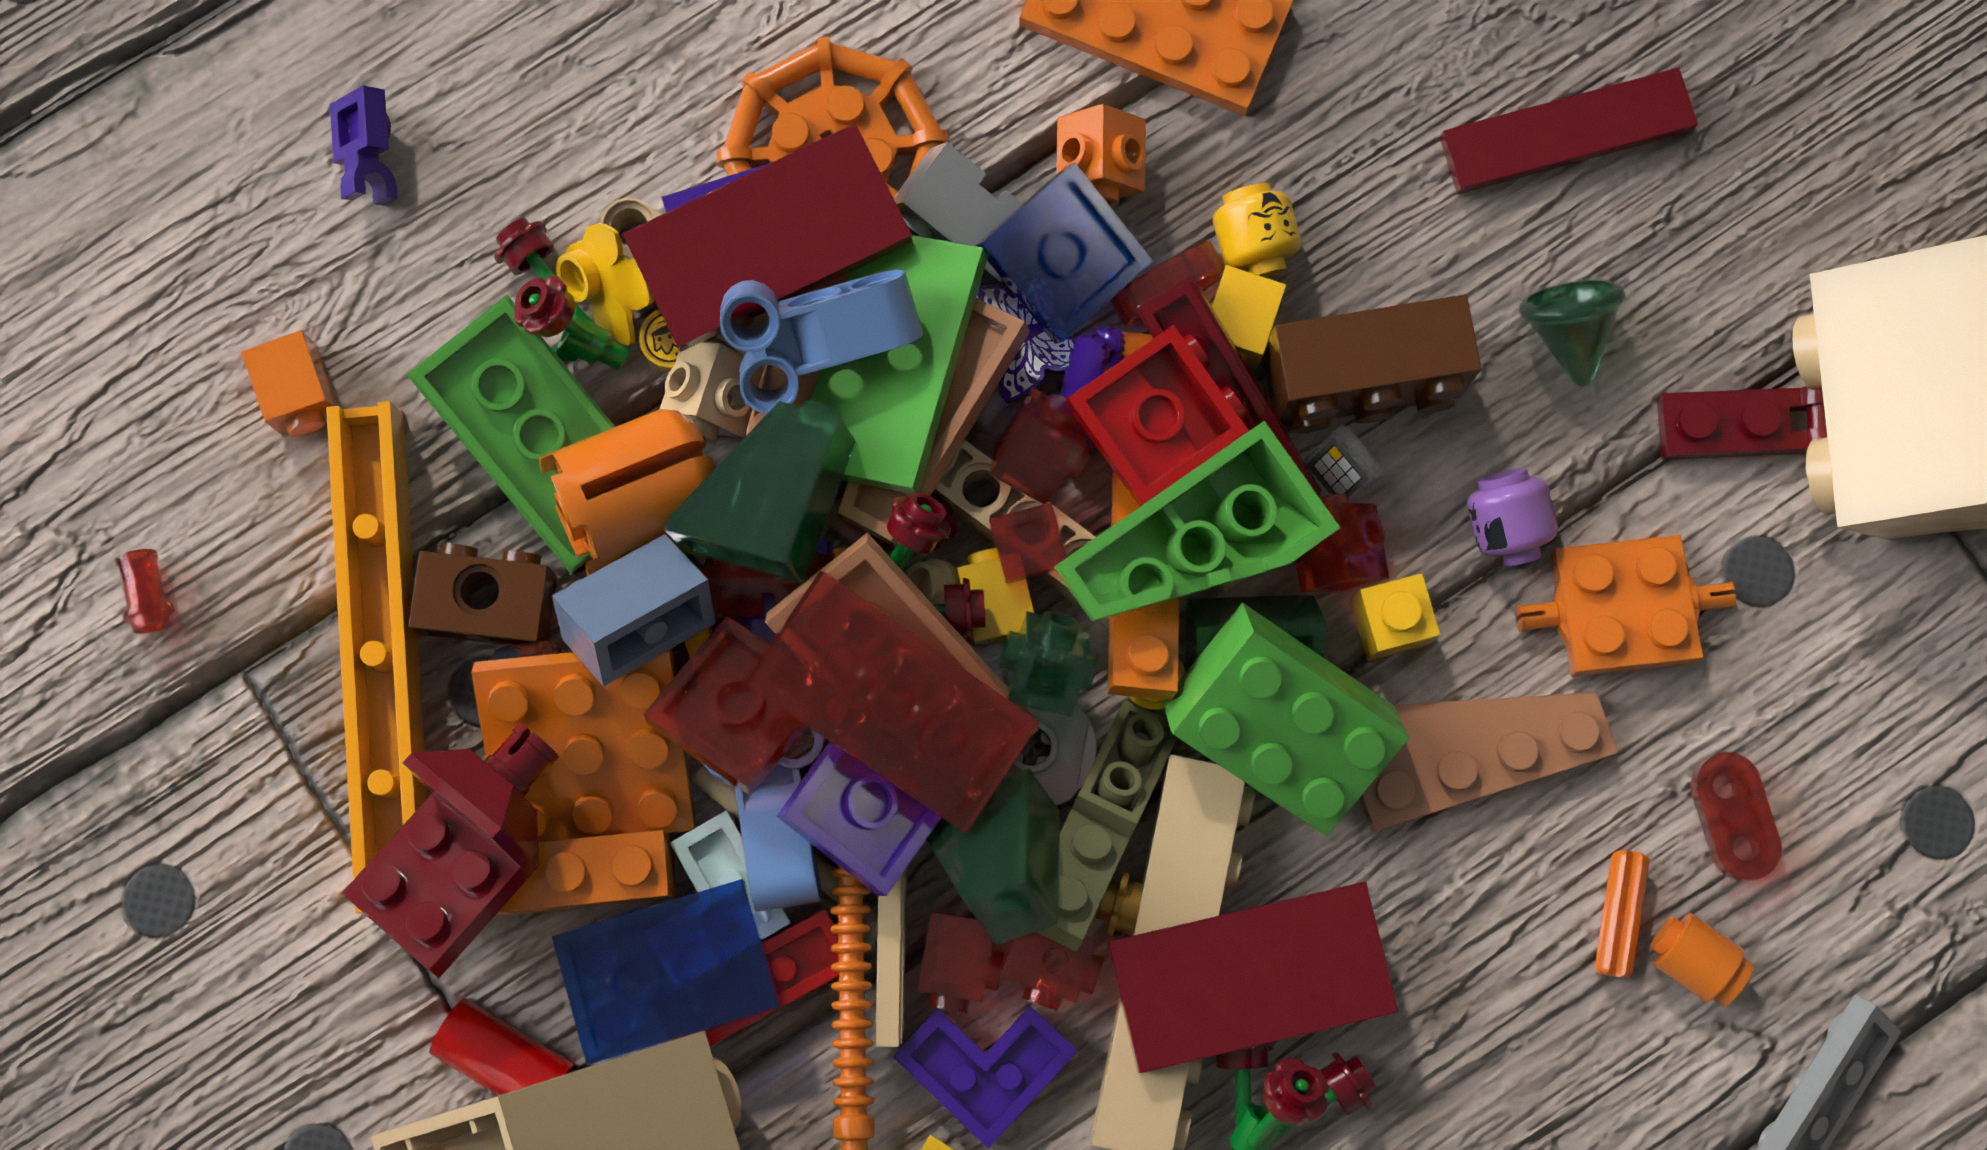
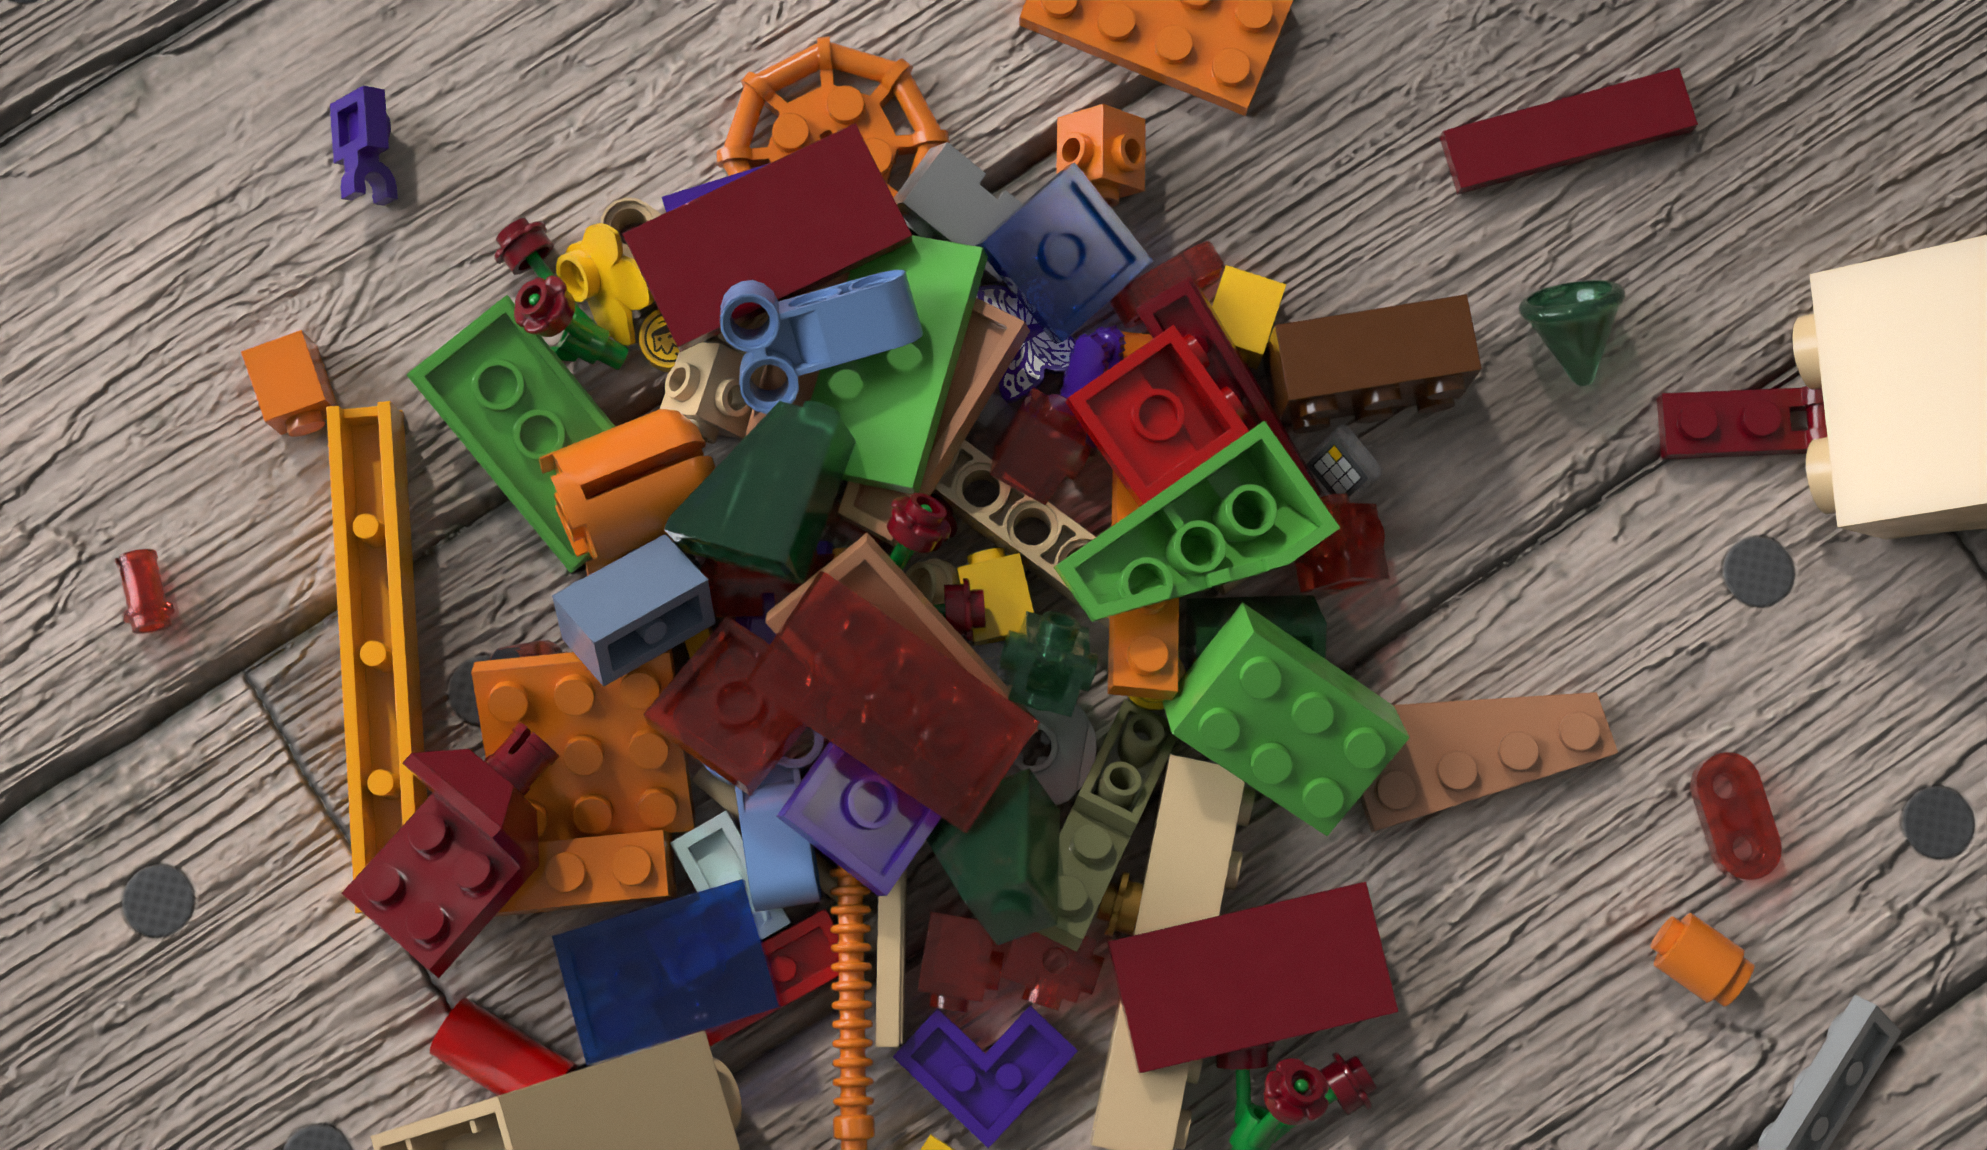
(444, 589): reddish brown brick -> none
(1027, 542): clear red tile -> none
(1257, 230): yellow head -> none
(1394, 617): yellow brick -> none
(1512, 516): medium lavender head -> none
(1622, 914): orange axle -> none
(1625, 606): orange plate -> none

